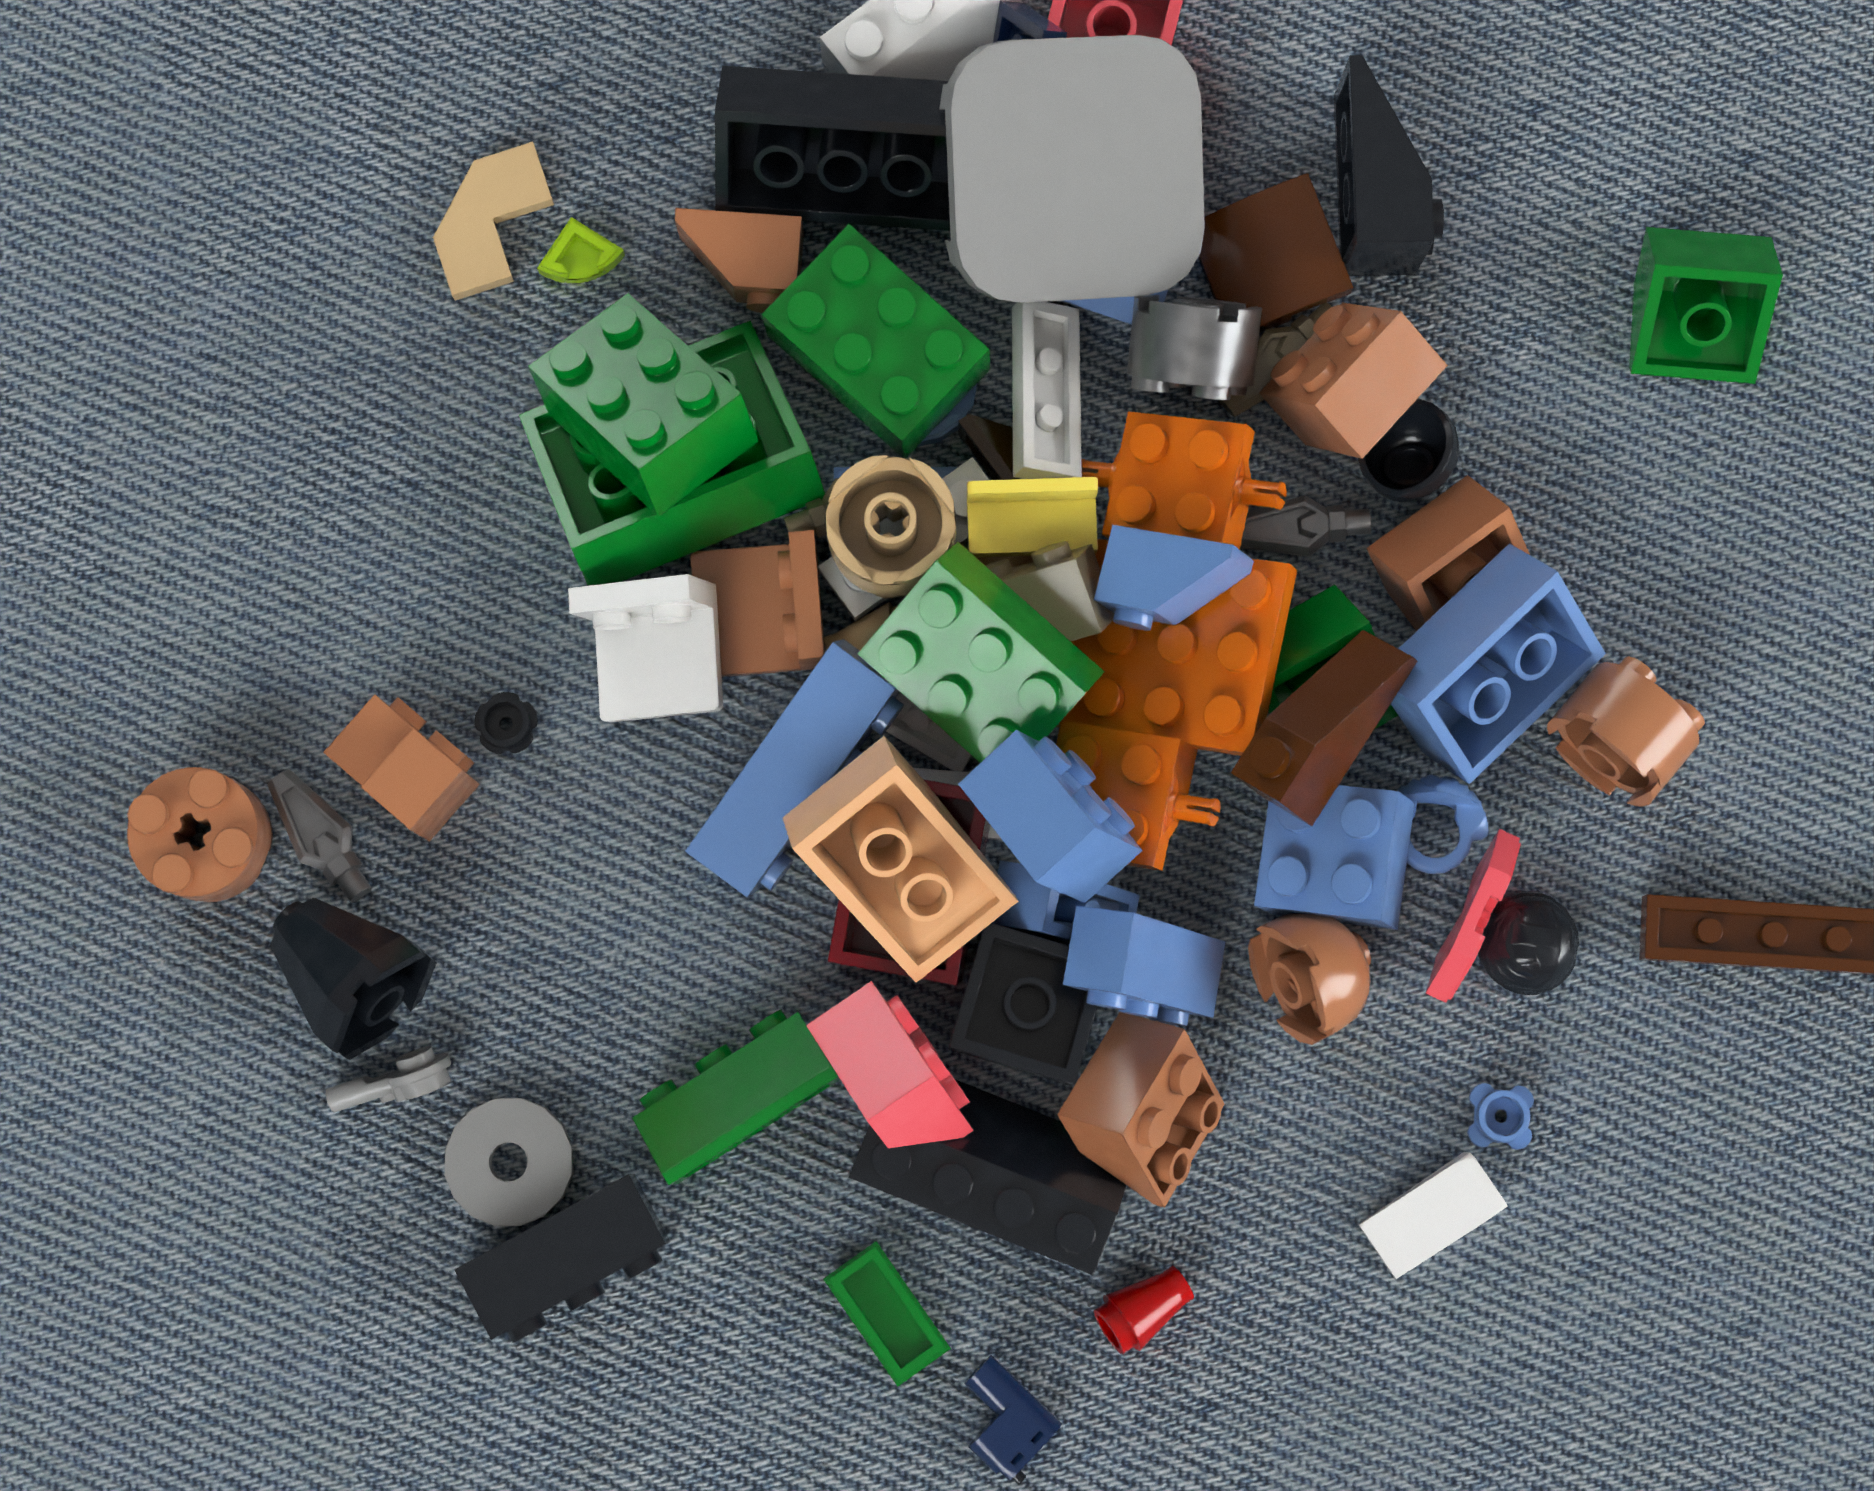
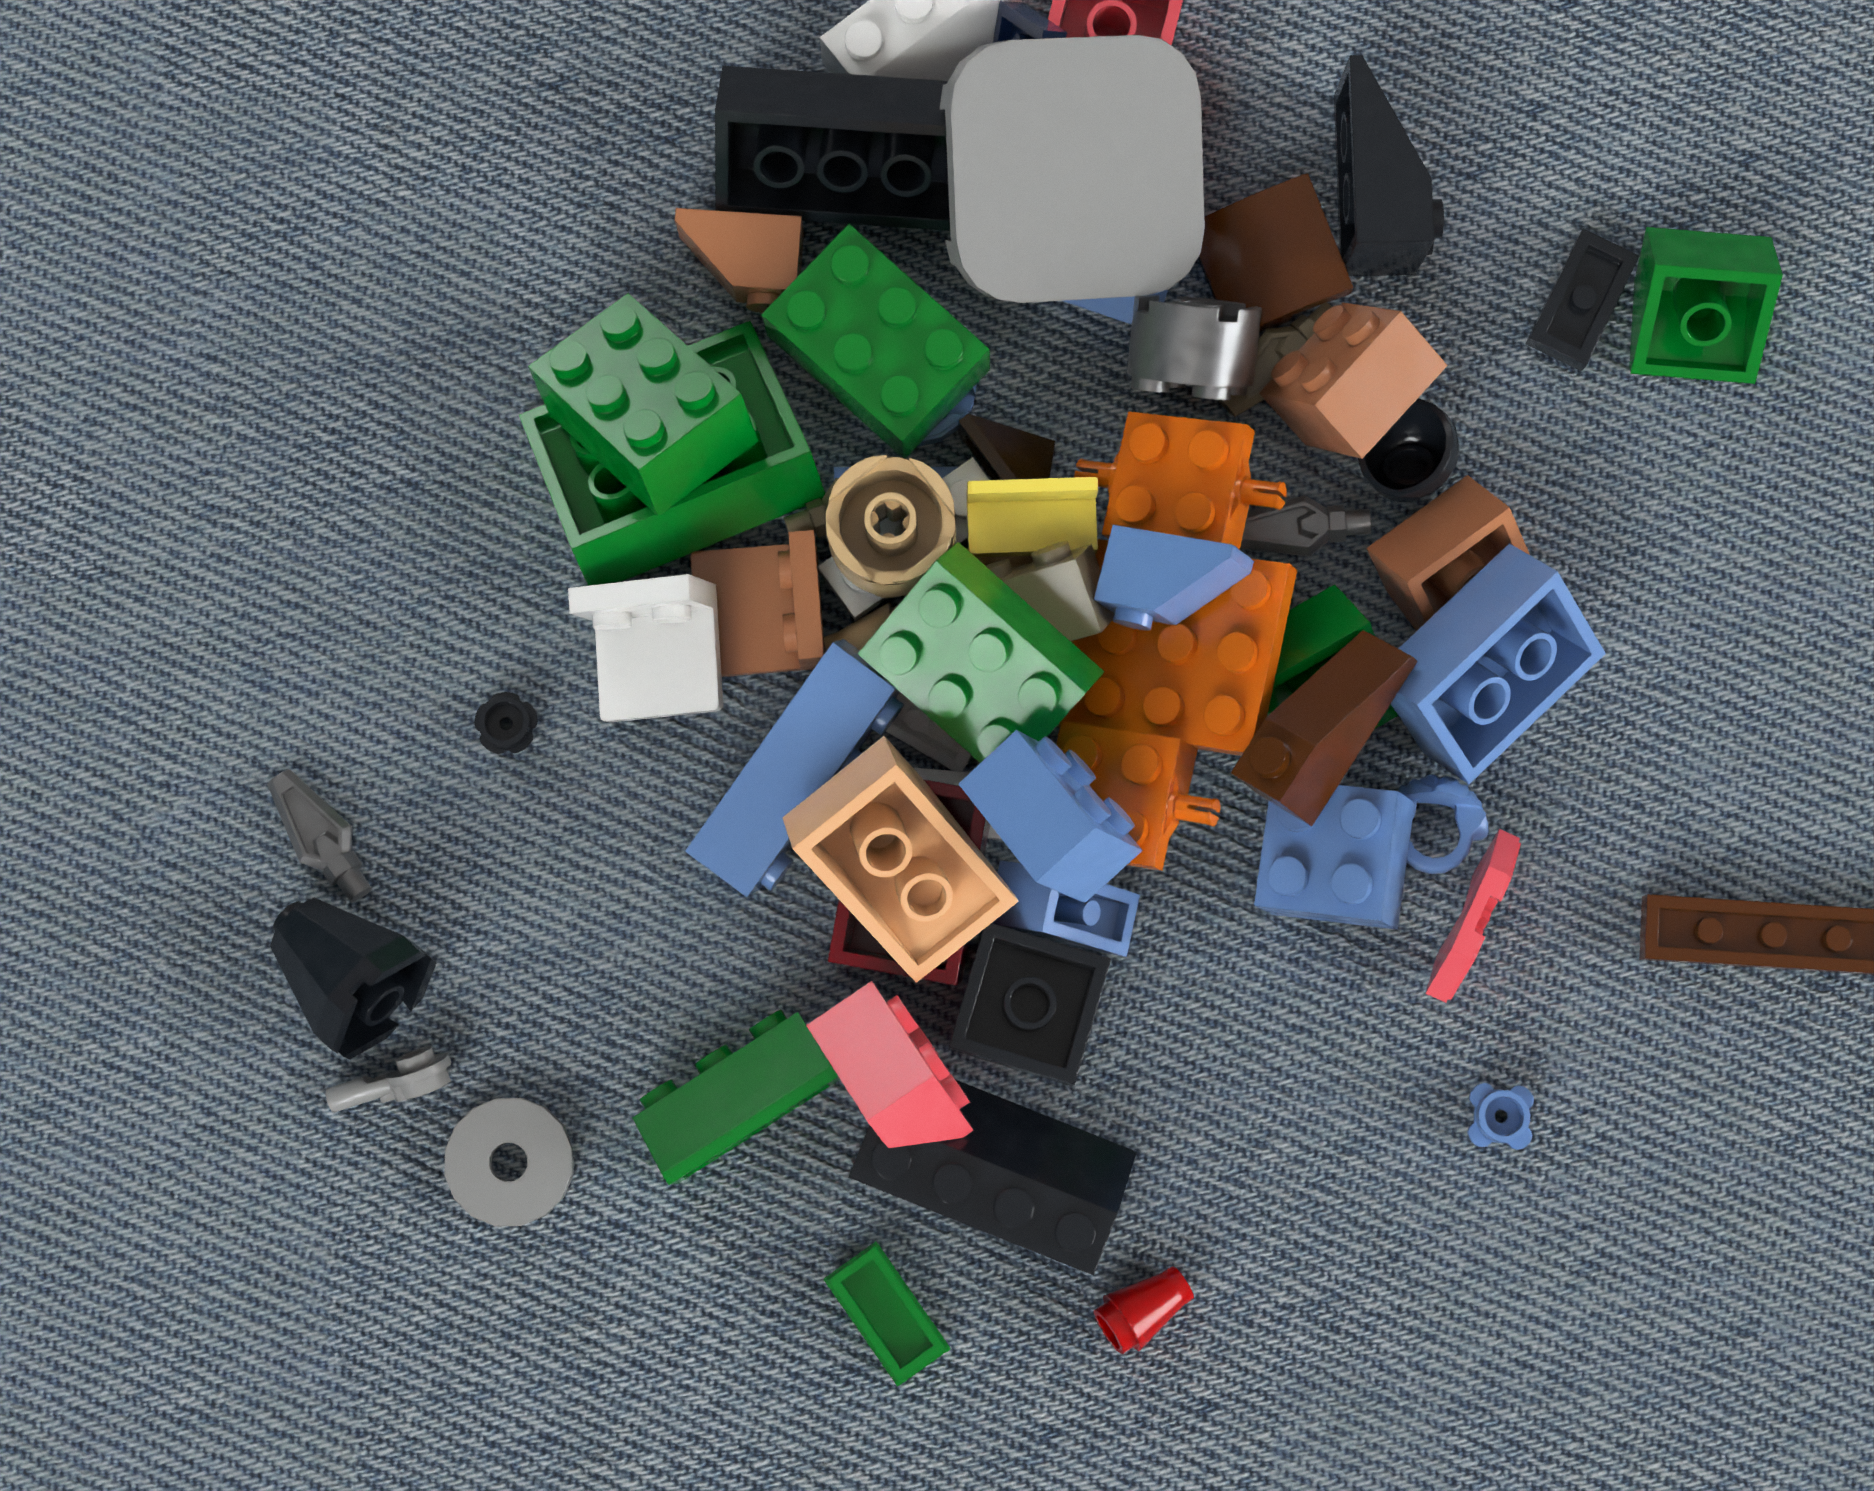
(166, 819): nougat brick -> none
(401, 769): nougat brick -> none
(491, 193): tan tile -> none
(564, 1259): black brick -> none
(579, 255): lime tile -> none
(1019, 1424): dark blue piece -> none
(1046, 391): white plate -> none
(1143, 965): medium blue brick -> none
(1143, 1106): nougat slope -> none
(1313, 970): nougat cylinder -> none
(1433, 1214): white slope -> none
(1529, 943): black piece -> none
(1582, 300): none -> black plate
(1626, 730): nougat brick -> none

